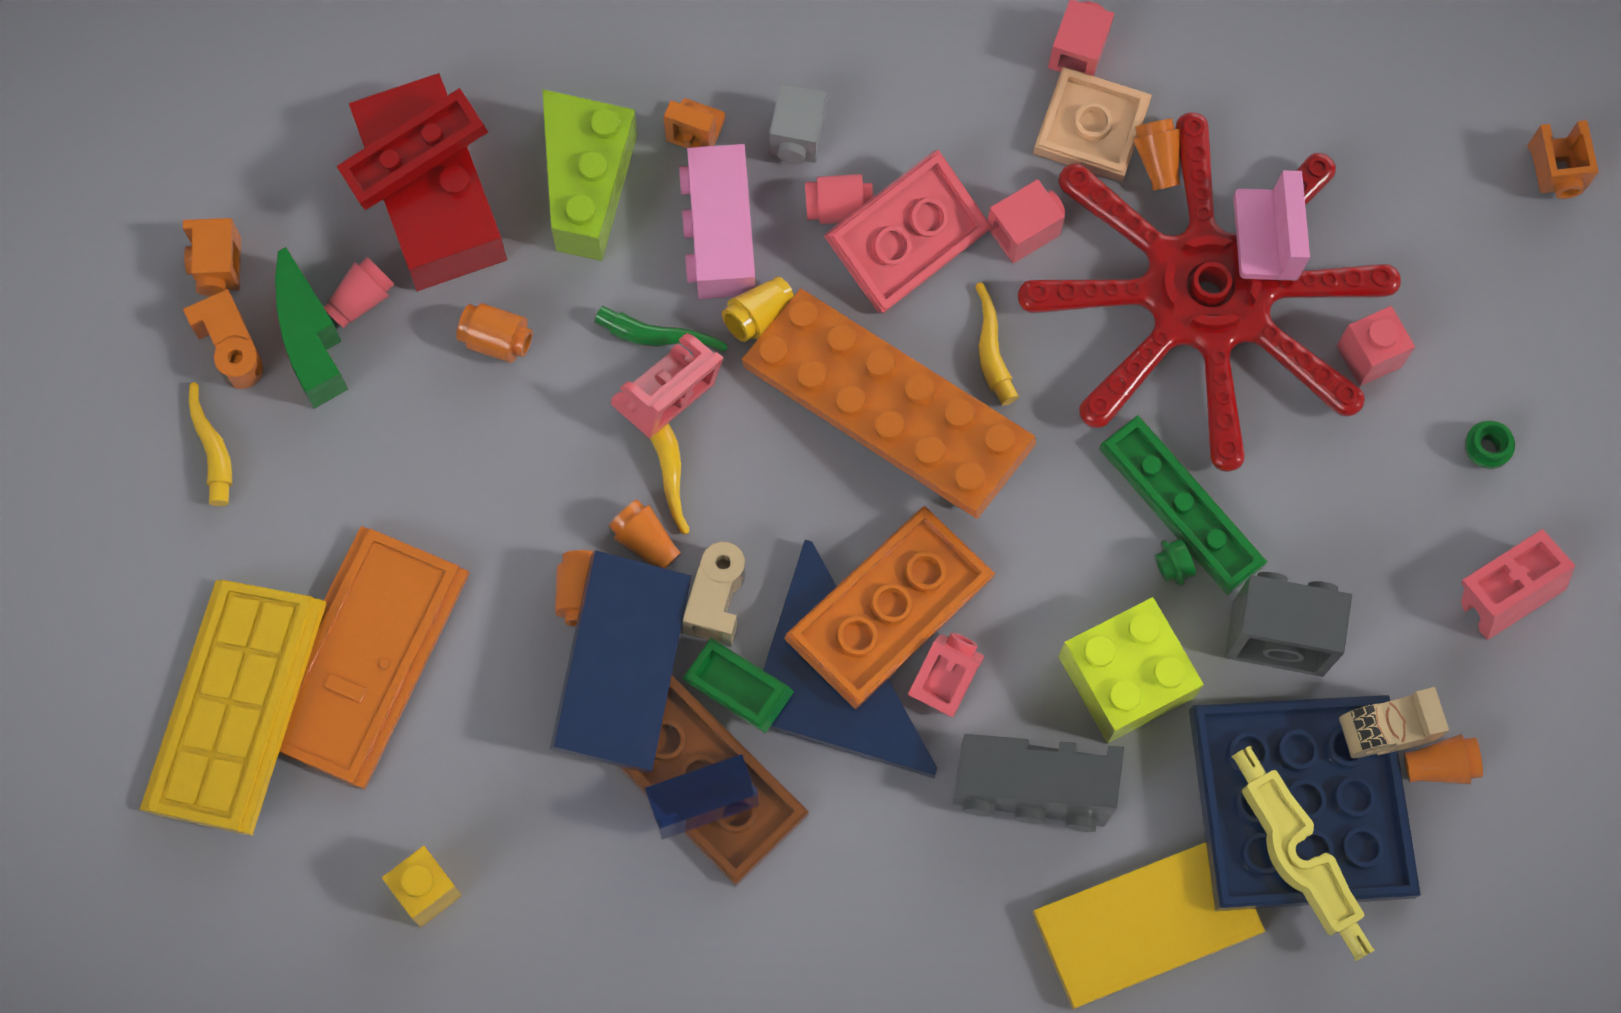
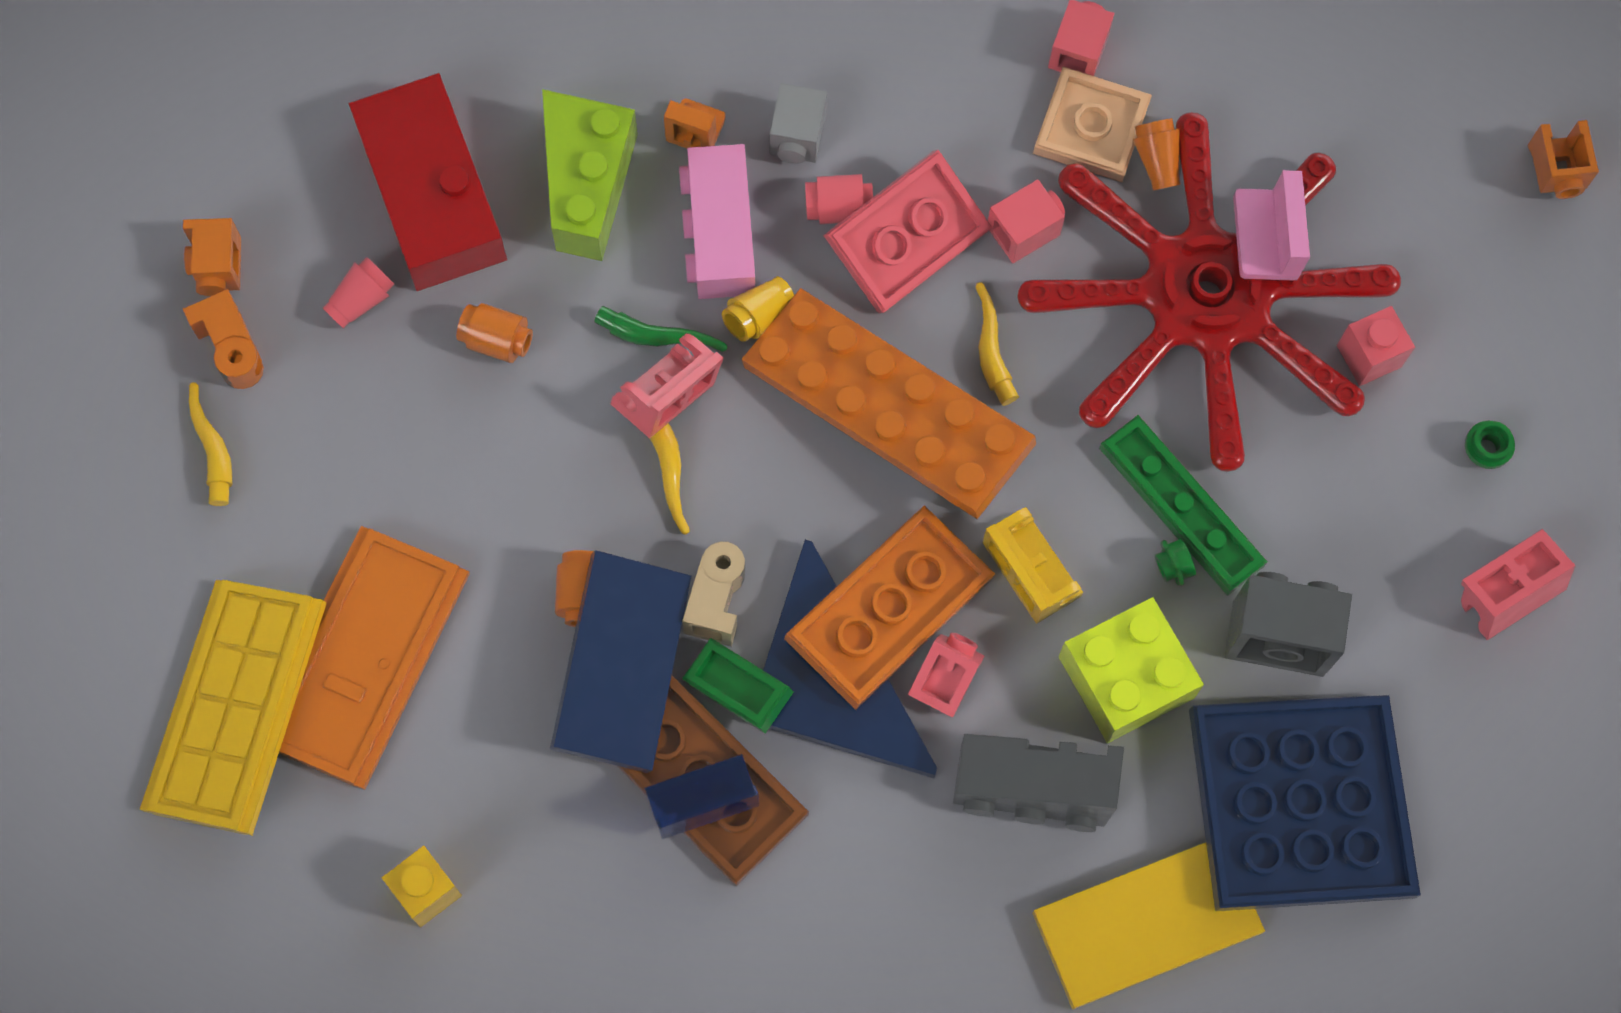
(306, 332): green slope -> none
(412, 149): red plate -> none
(644, 535): orange cone -> none
(1030, 565): none -> yellow hinge
(1317, 878): light yellow piece -> none
(1394, 724): tan leg -> none
(1446, 761): orange cone -> none

